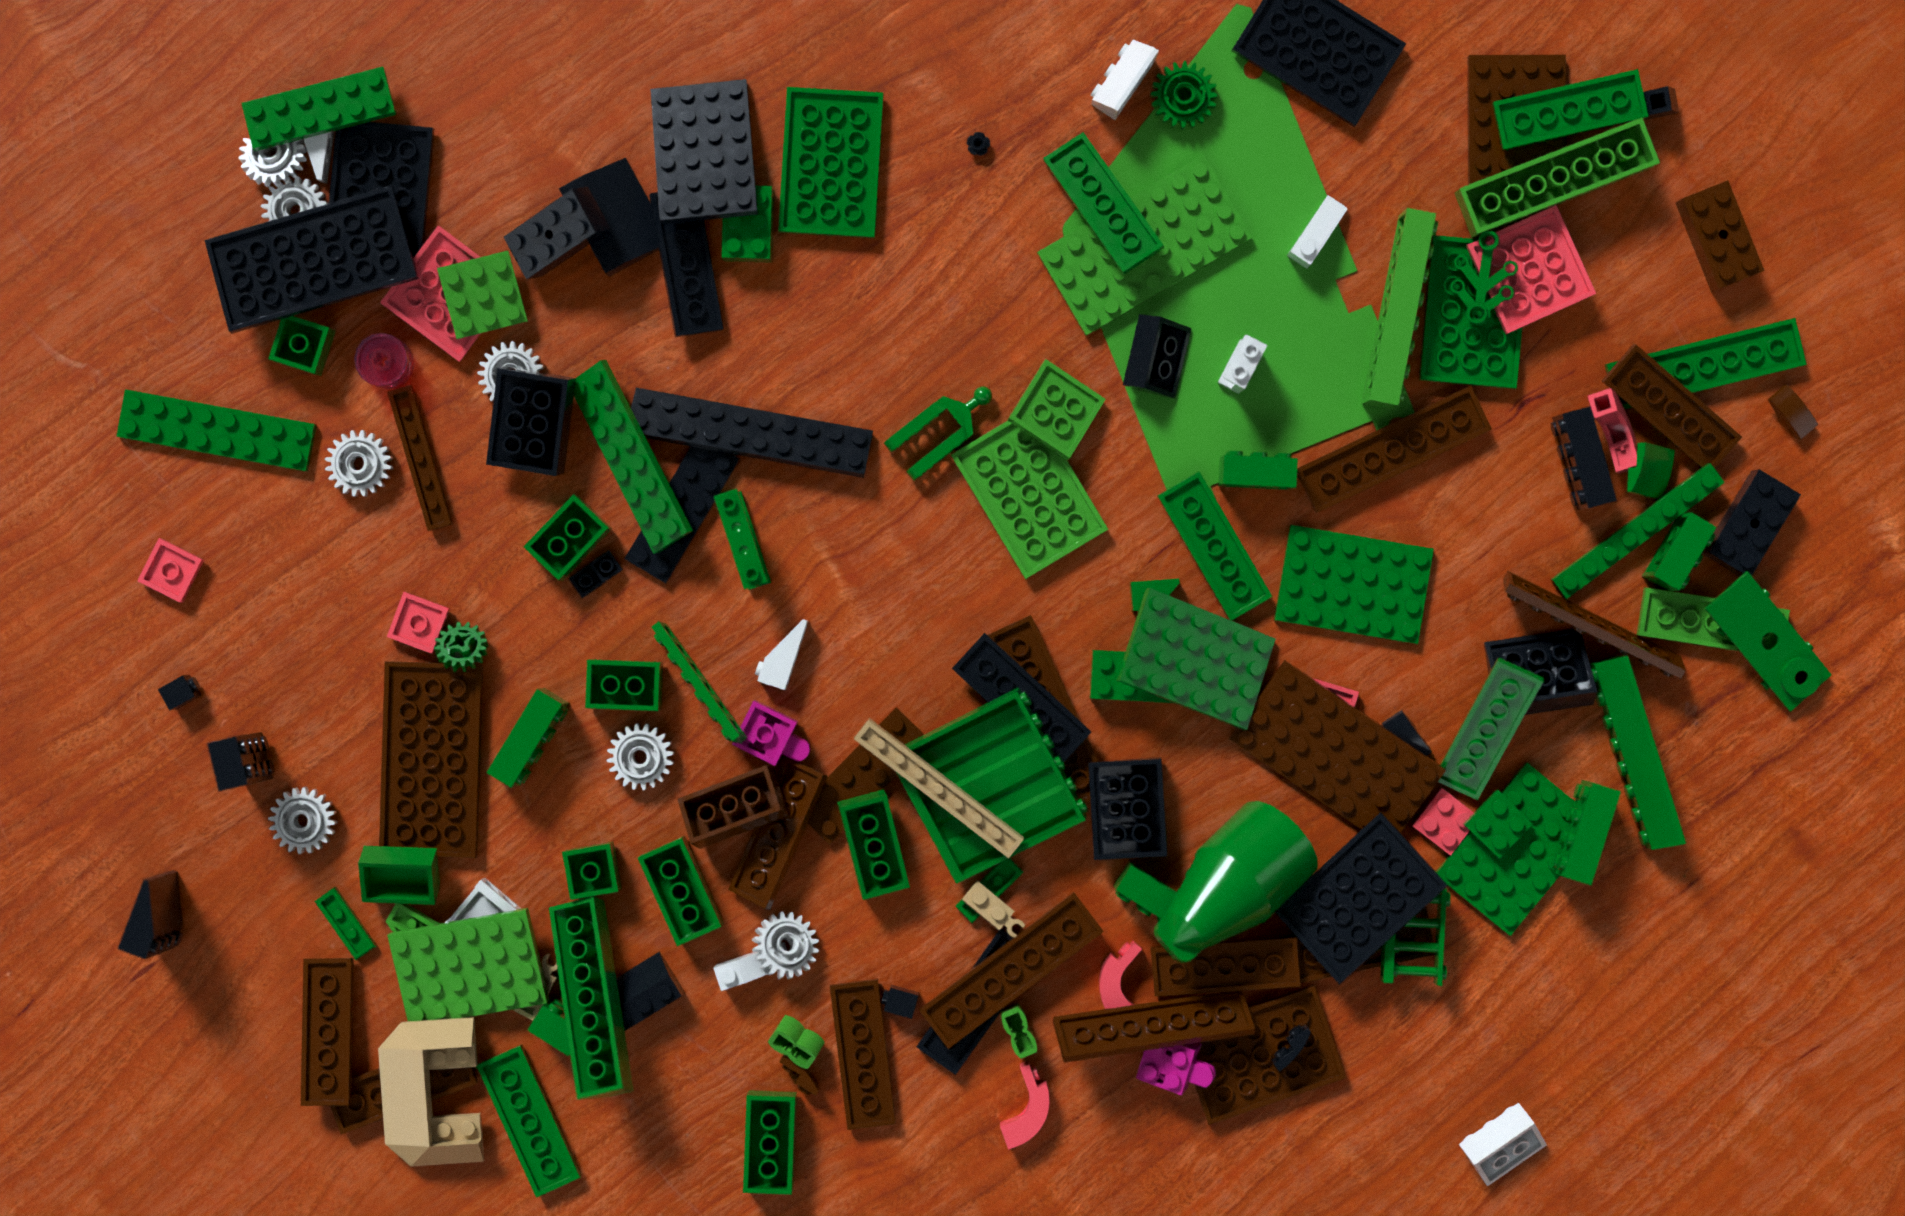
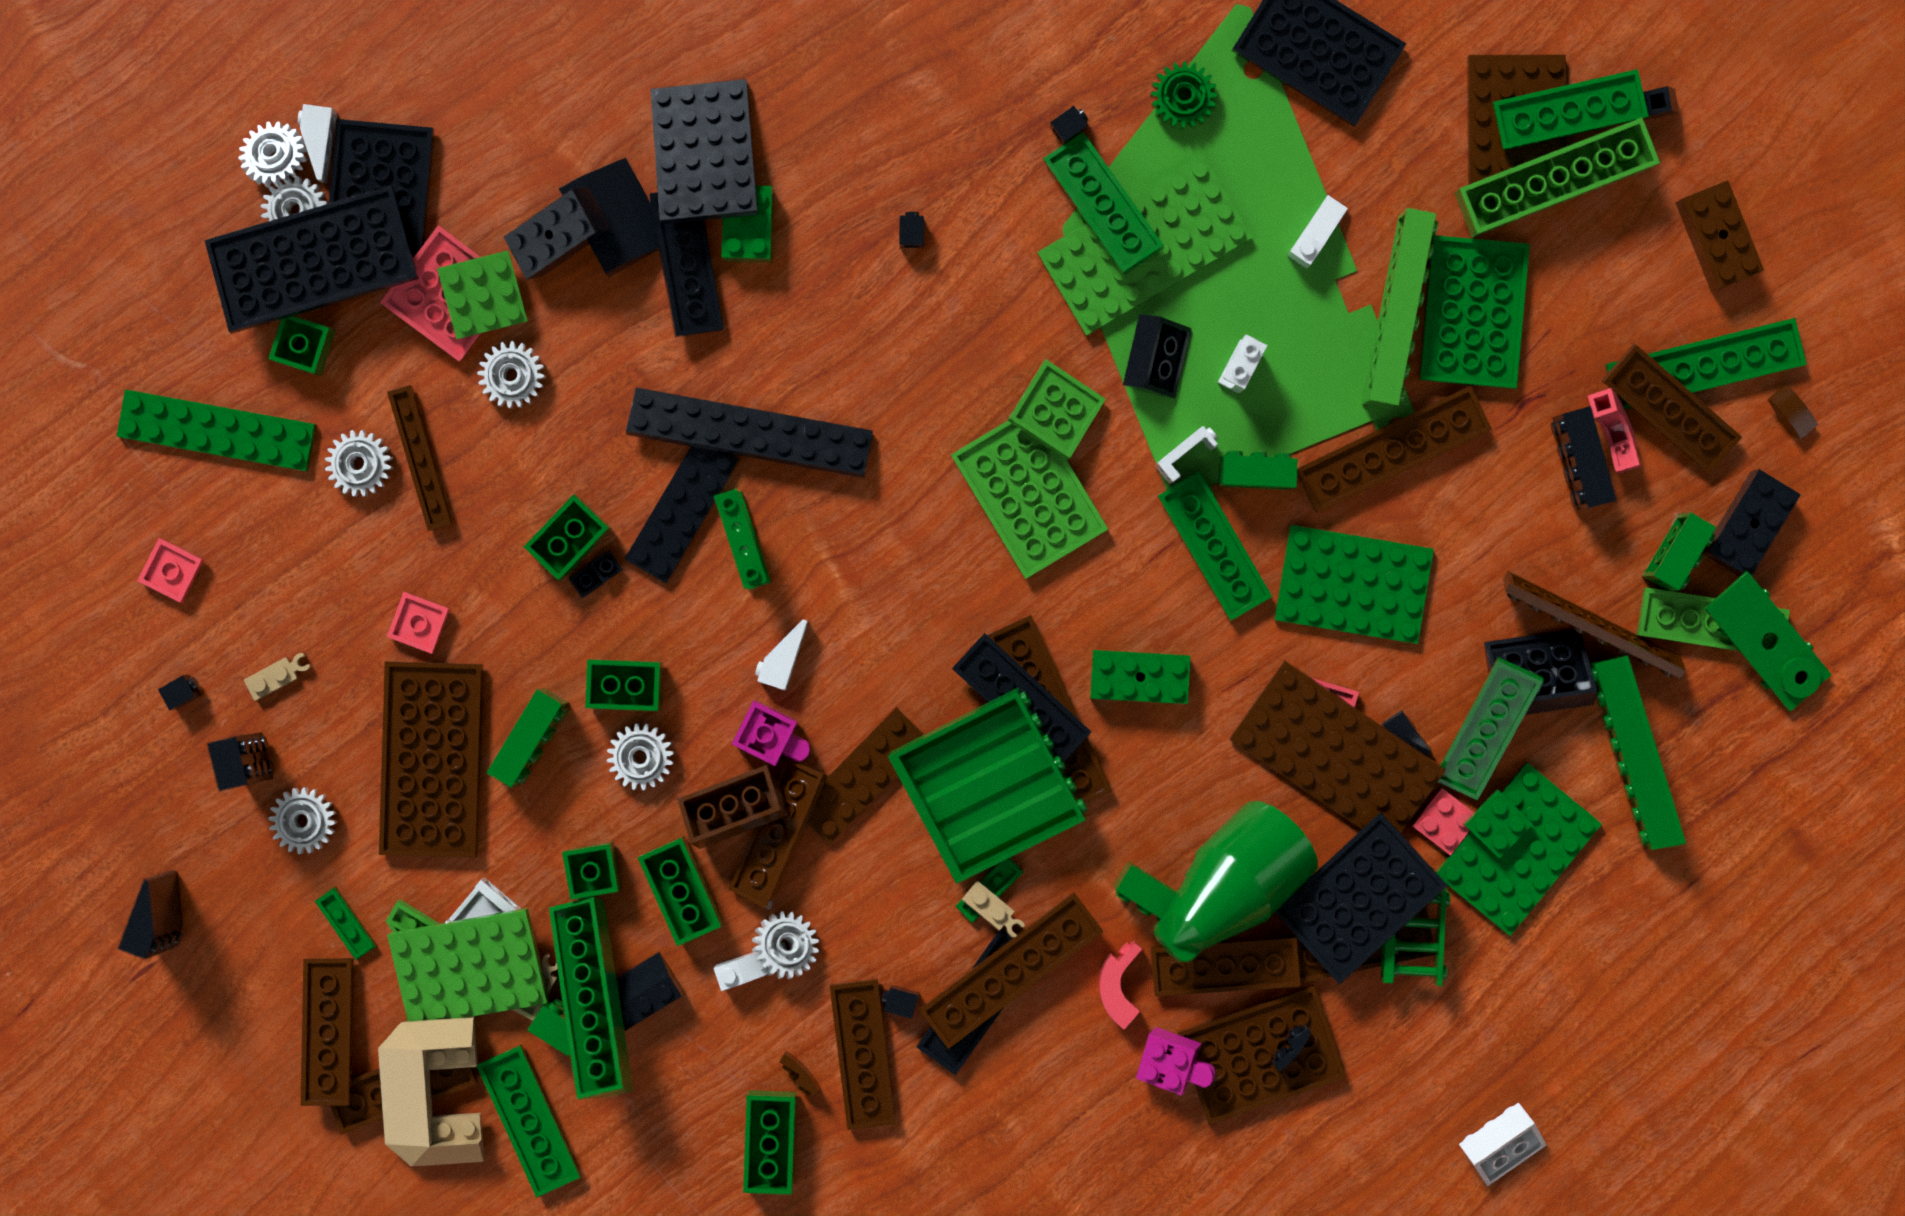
(275, 676): none -> tan plate
(318, 108): green plate -> none
(397, 366): clear pink wheel -> none
(399, 875): green piece -> none
(461, 647): green gear -> none
(530, 421): black slope -> none
(630, 457): green plate -> none
(692, 675): green plate -> none
(796, 1042): bright green brick -> none
(830, 162): green plate -> none
(876, 867): green brick -> none
(911, 230): none -> black brick
(939, 788): tan plate -> none
(961, 413): green piece -> none
(978, 150): black plate -> none
(1022, 1037): bright green brick -> none
(1031, 1119): coral arch -> none
(1069, 124): none -> black brick
(1123, 78): white slope -> none
(1128, 808): black slope -> none
(1138, 589): green slope -> none
(1153, 1025): reddish brown plate -> none
(1165, 466): none -> white panel
(1196, 659): green plate -> none
(1482, 282): green plant -> none
(1548, 271): coral plate -> none
(1585, 831): green brick -> none
(1637, 530): green plate -> none
(1652, 470): green slope -> none

